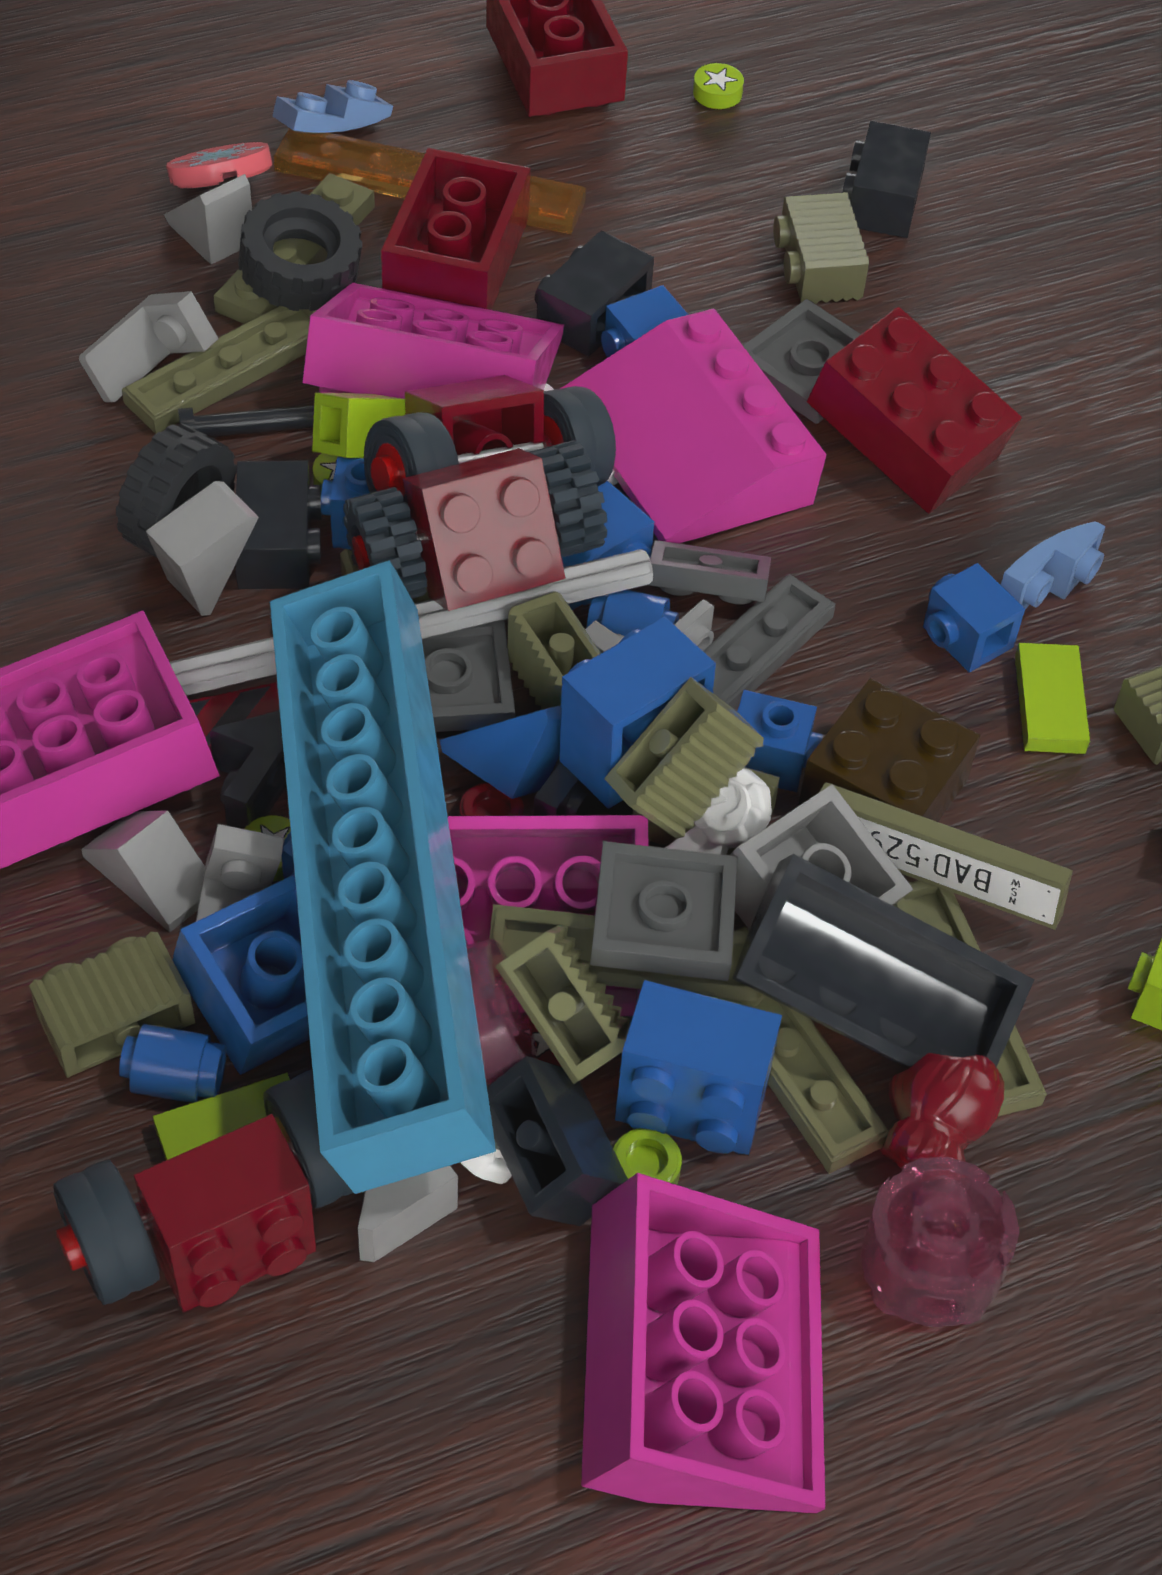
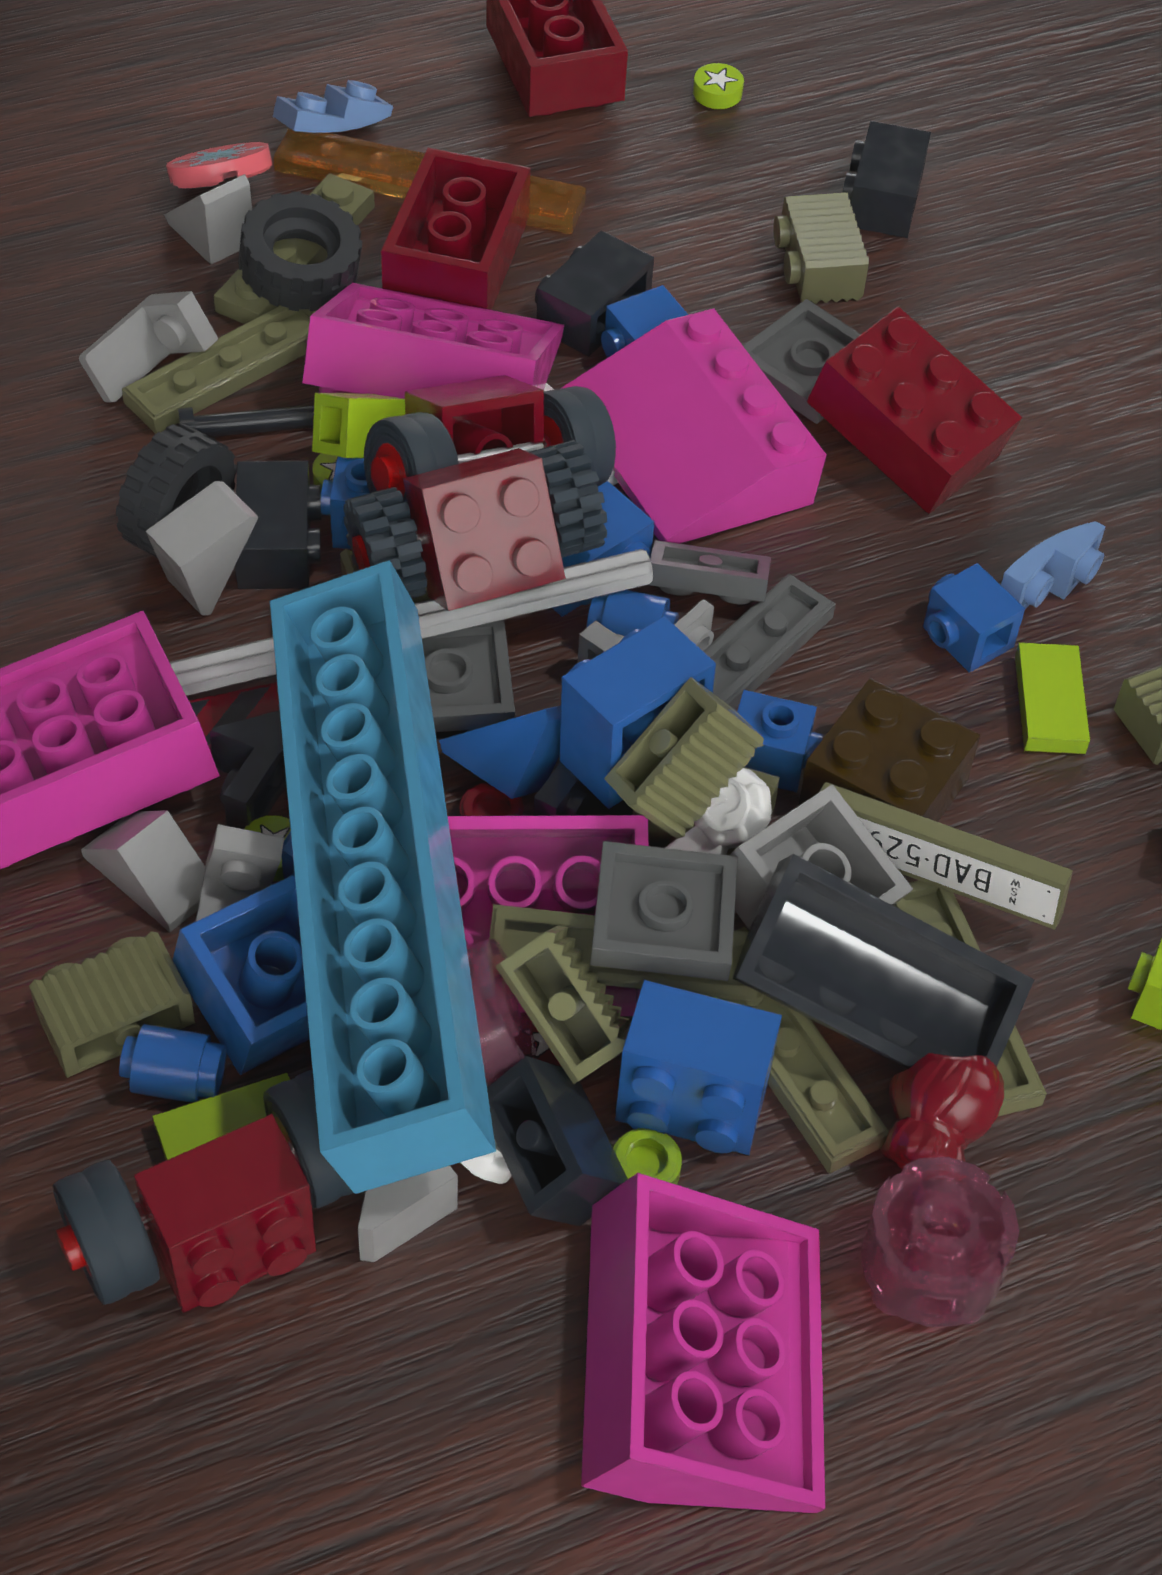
(546, 645): olive brick -> none

